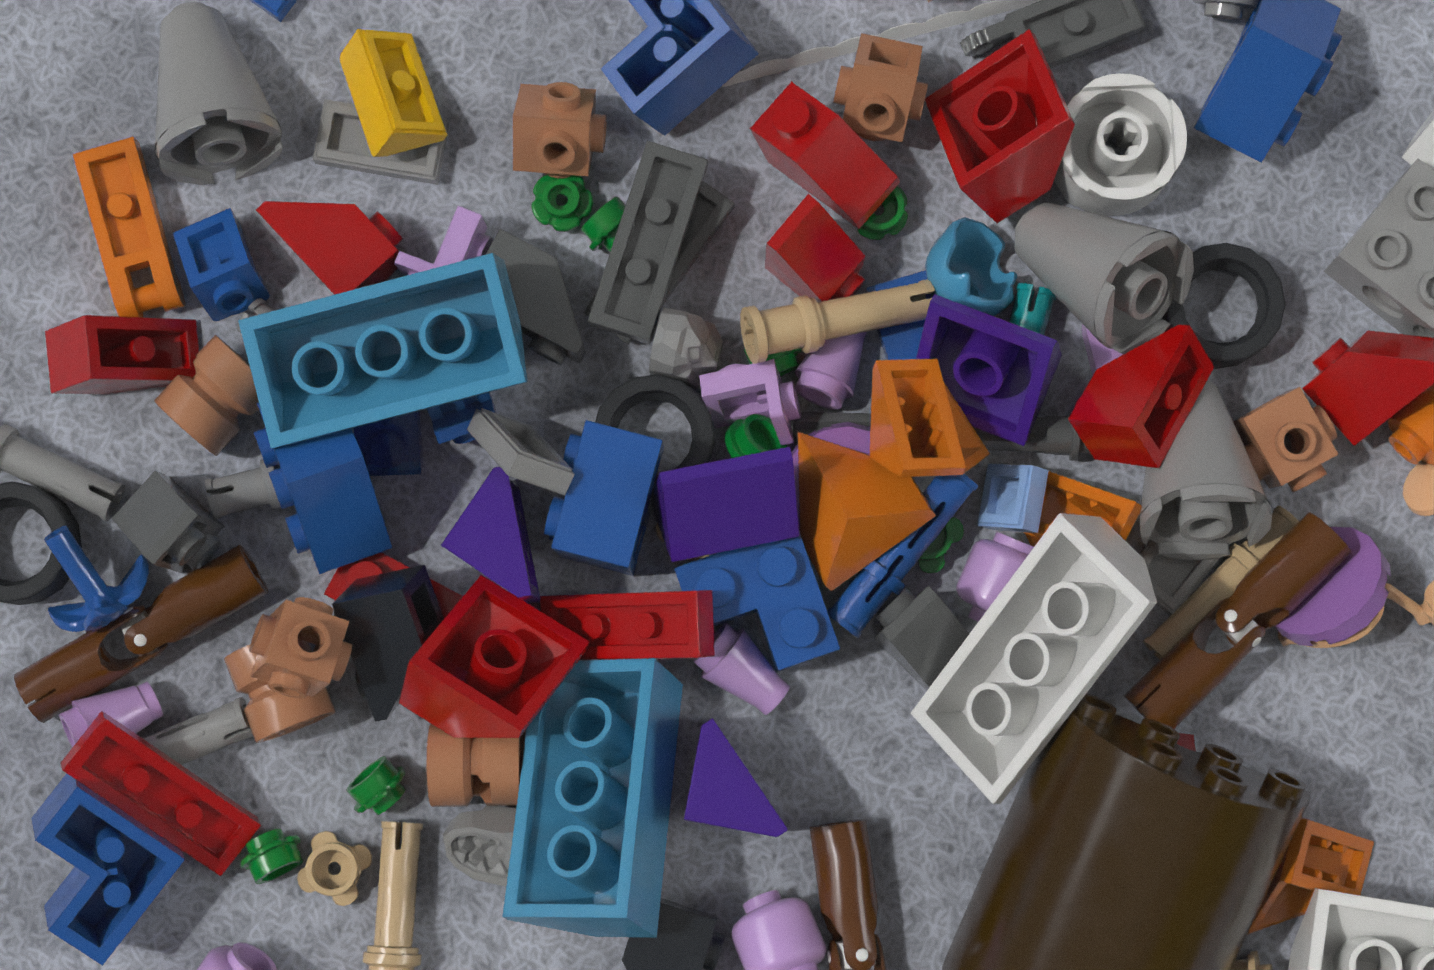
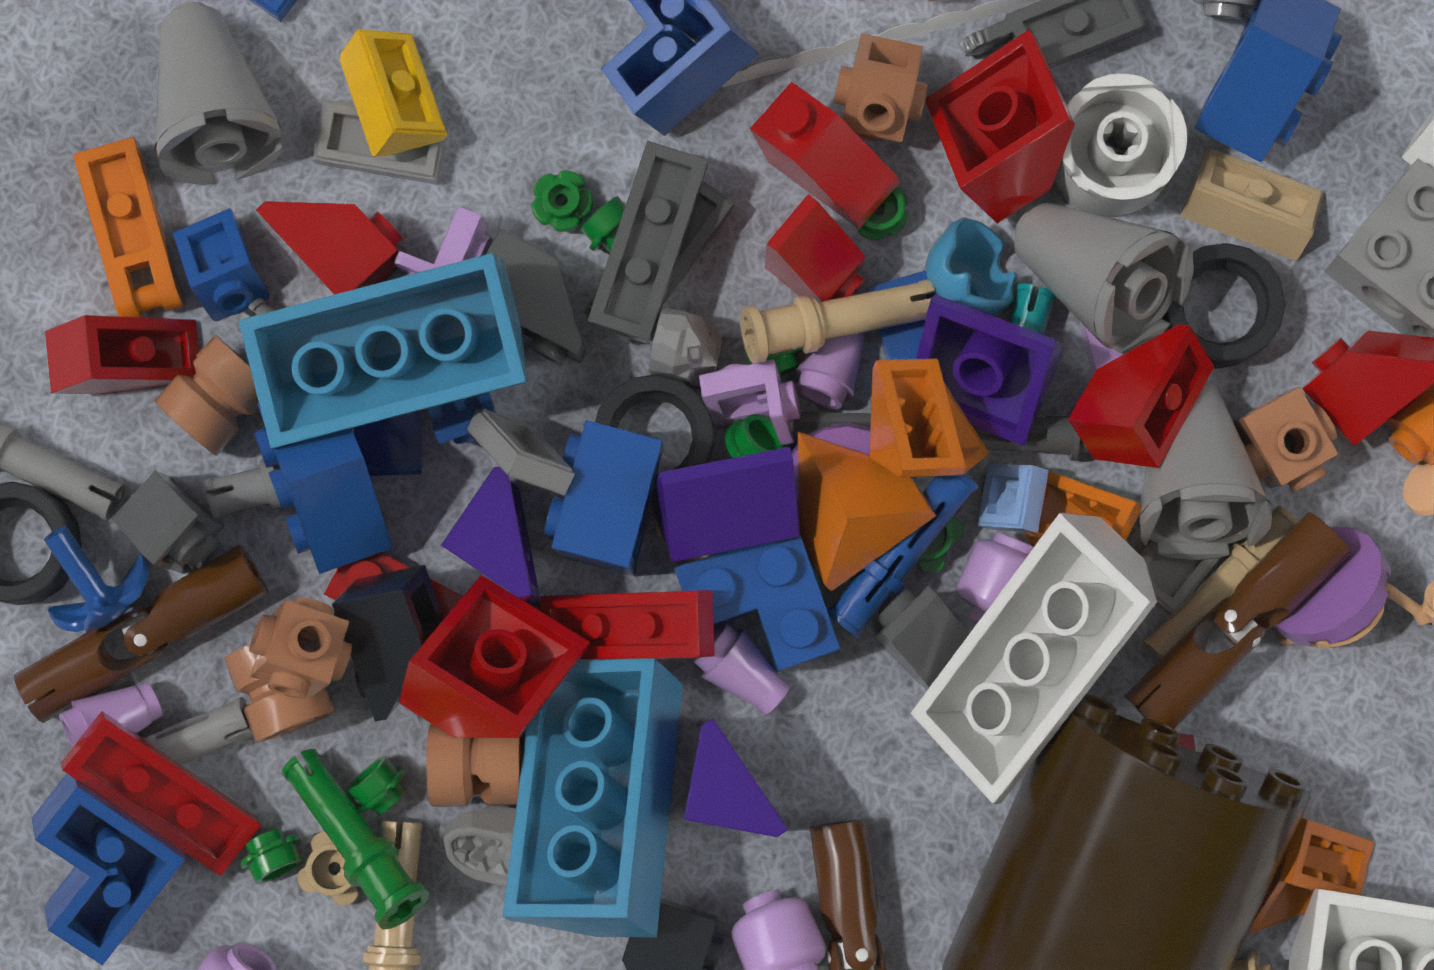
(368, 859): none -> green pin
(556, 129): nougat brick -> none
(1253, 204): none -> tan slope

